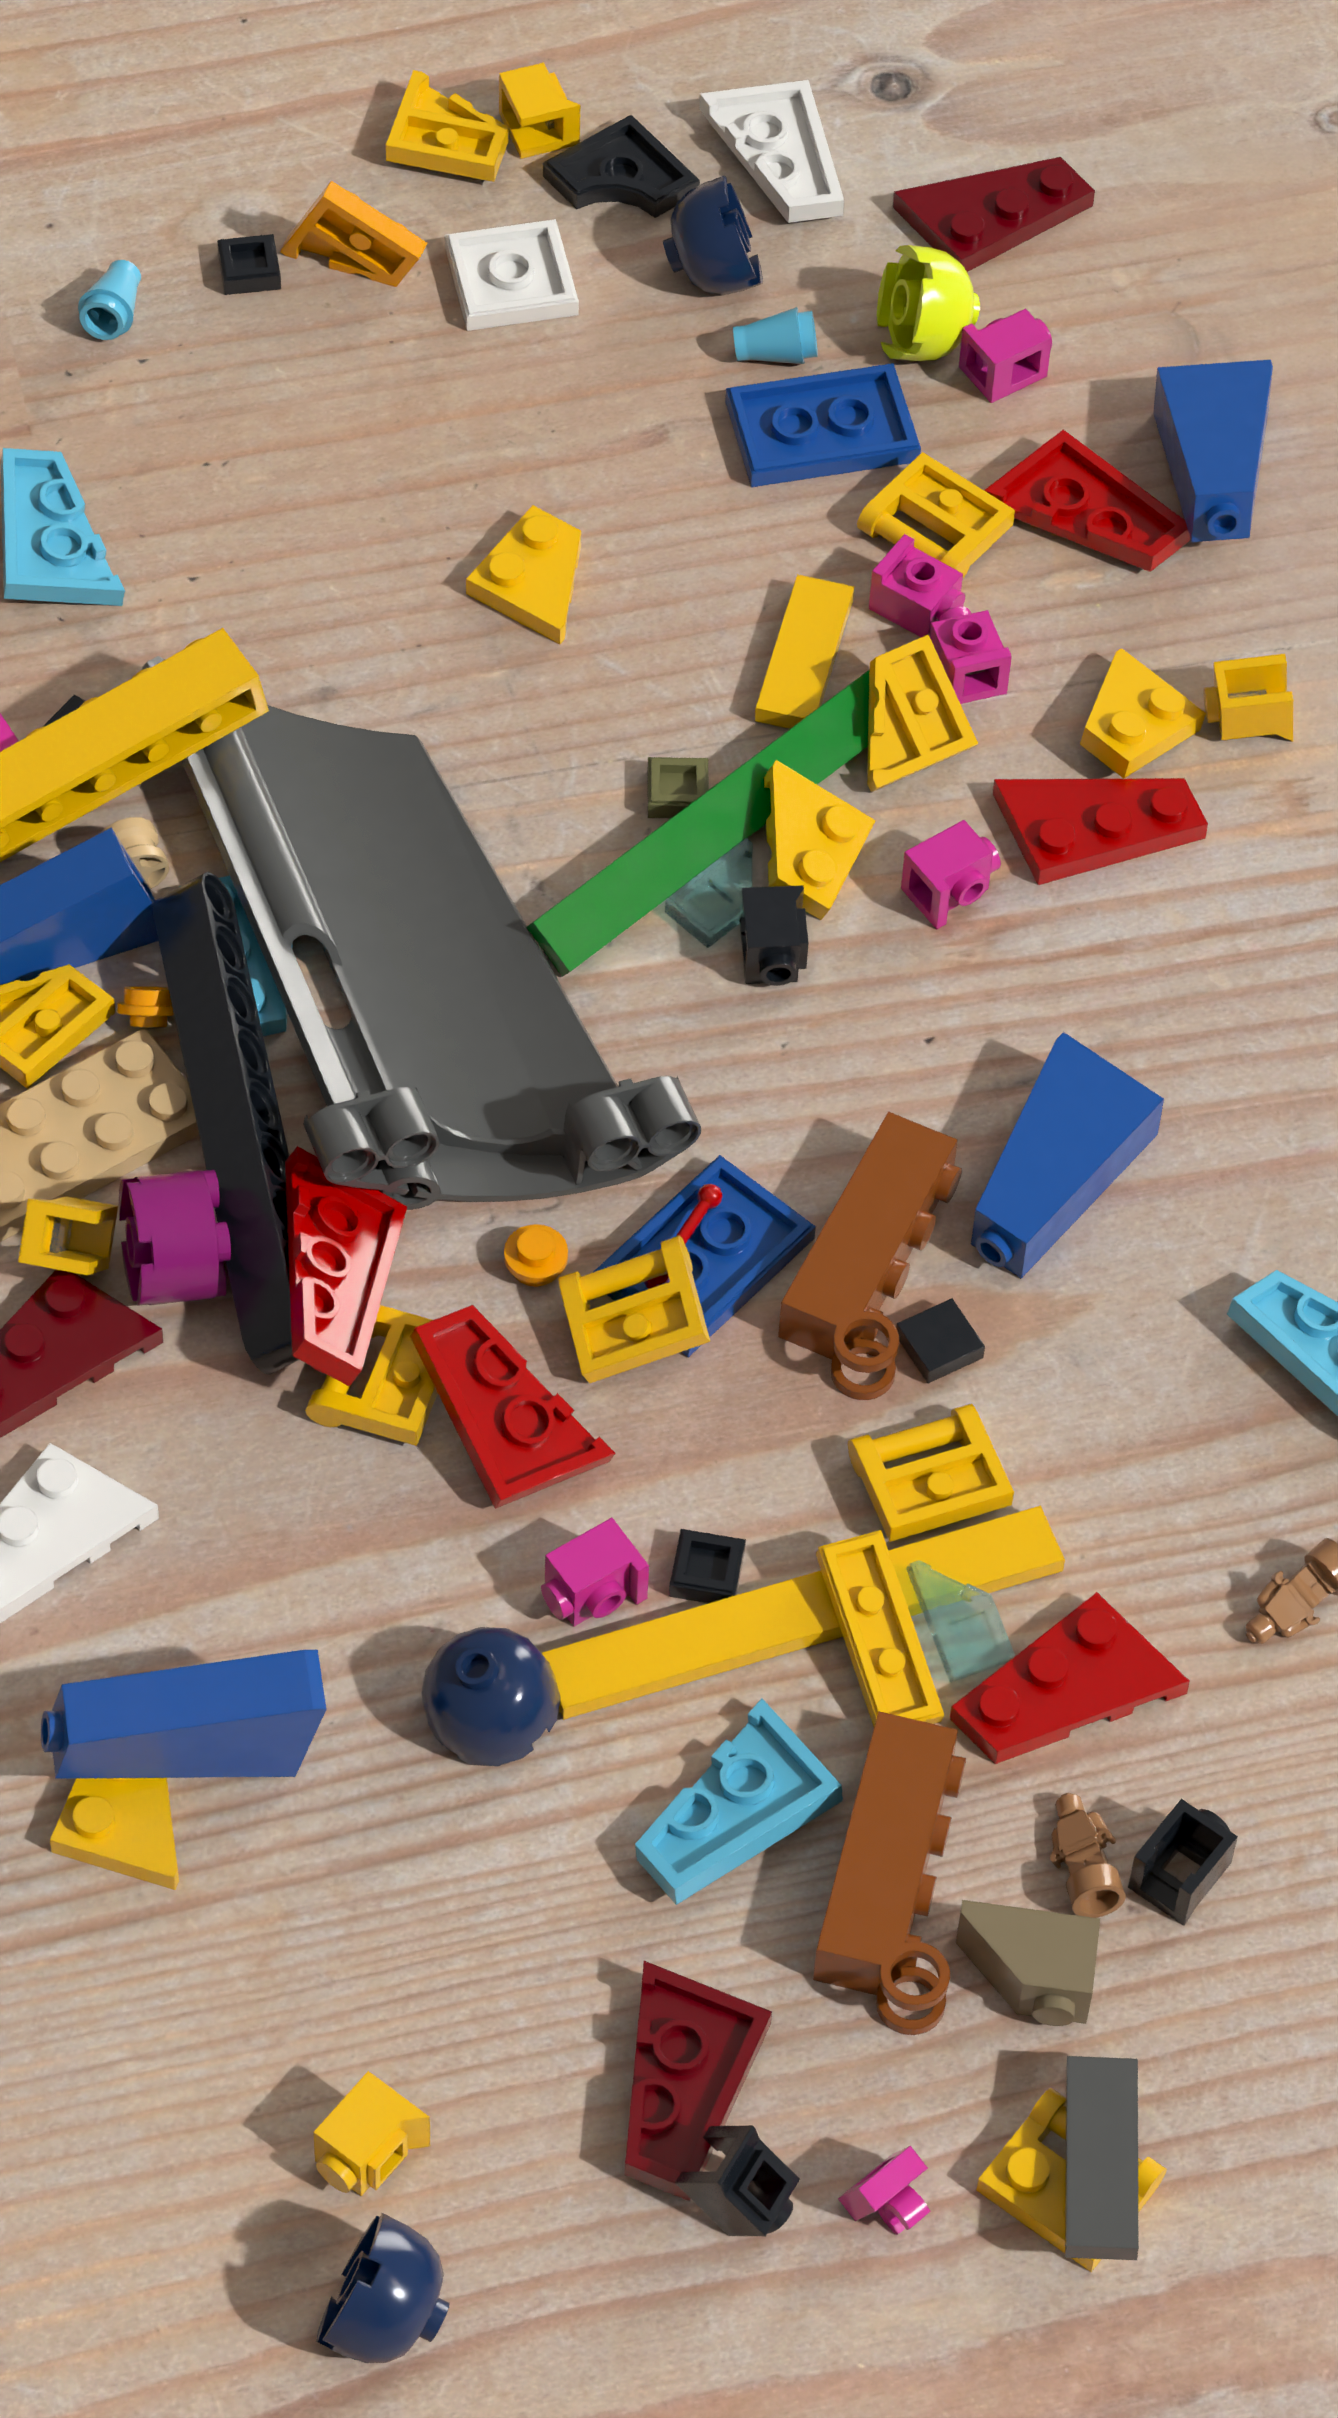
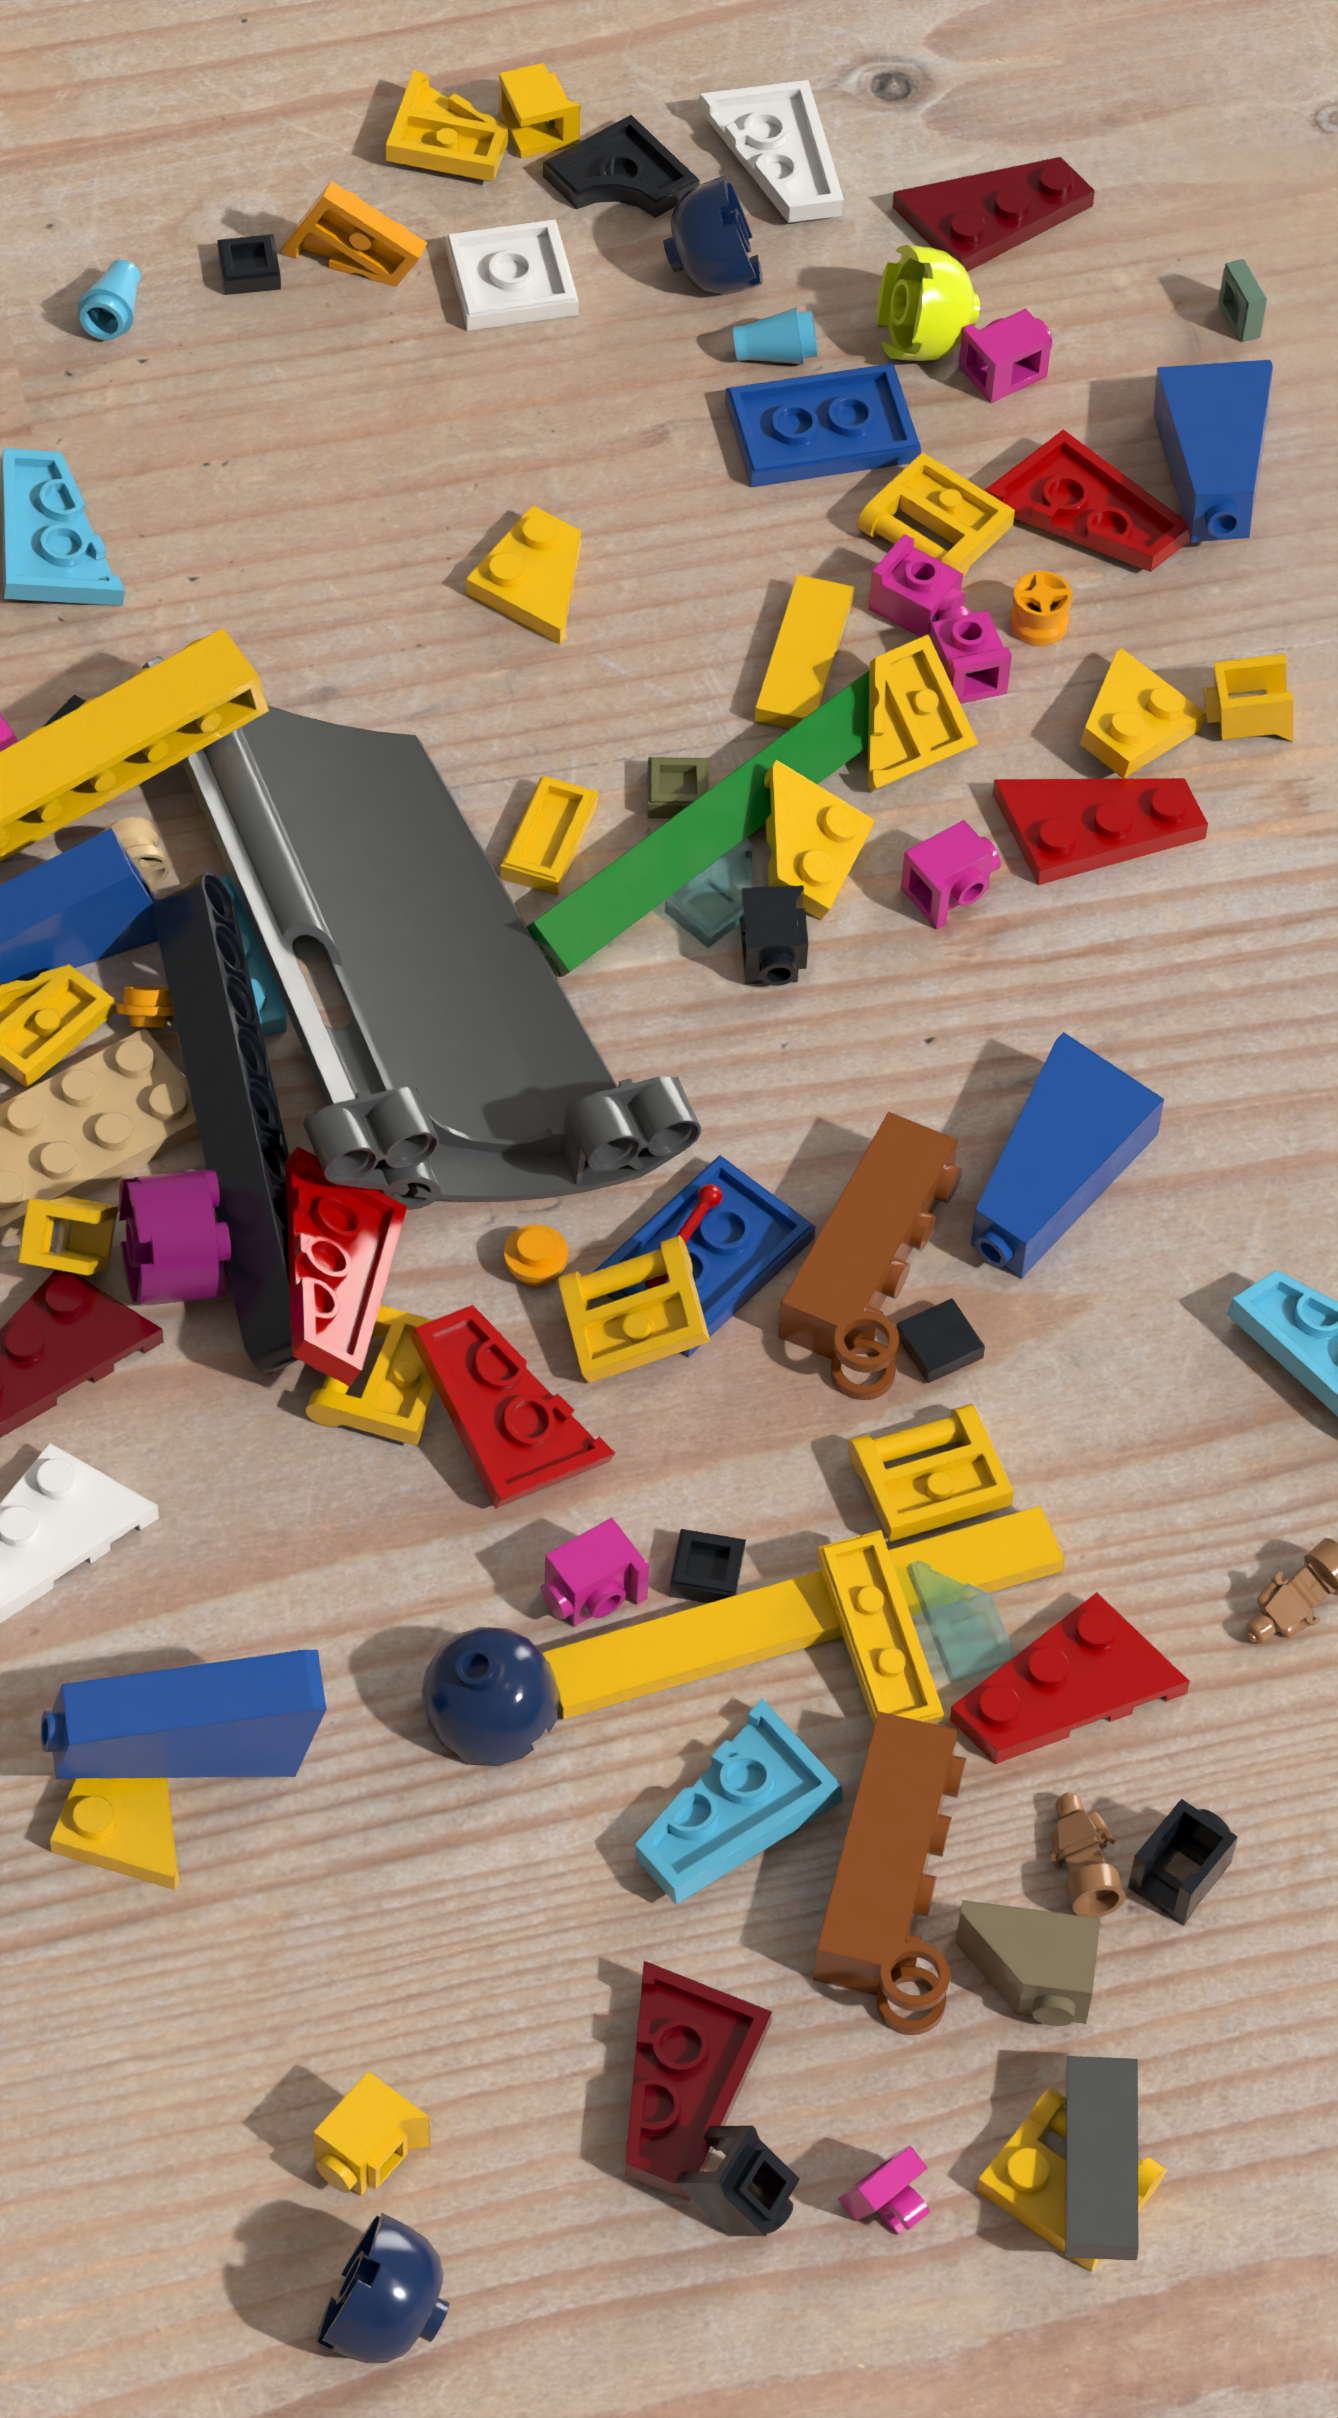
(549, 835): none -> yellow tile
(1045, 593): none -> light orange wheel
(1242, 300): none -> sand green tile

